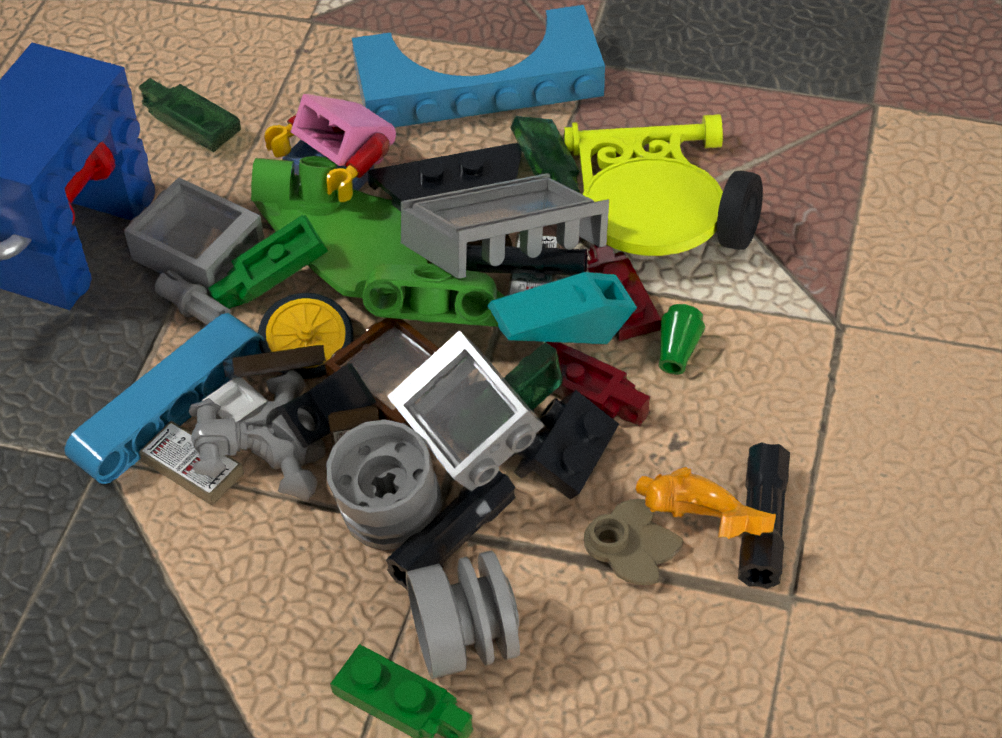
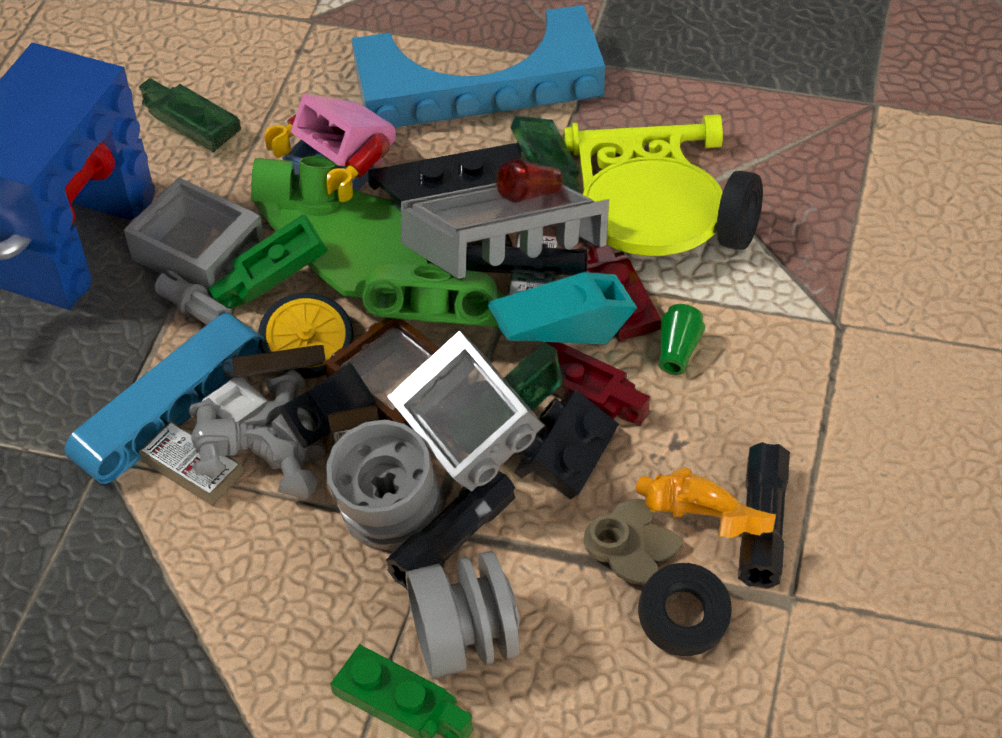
(526, 180): none -> clear red cone
(668, 634): none -> black tyre

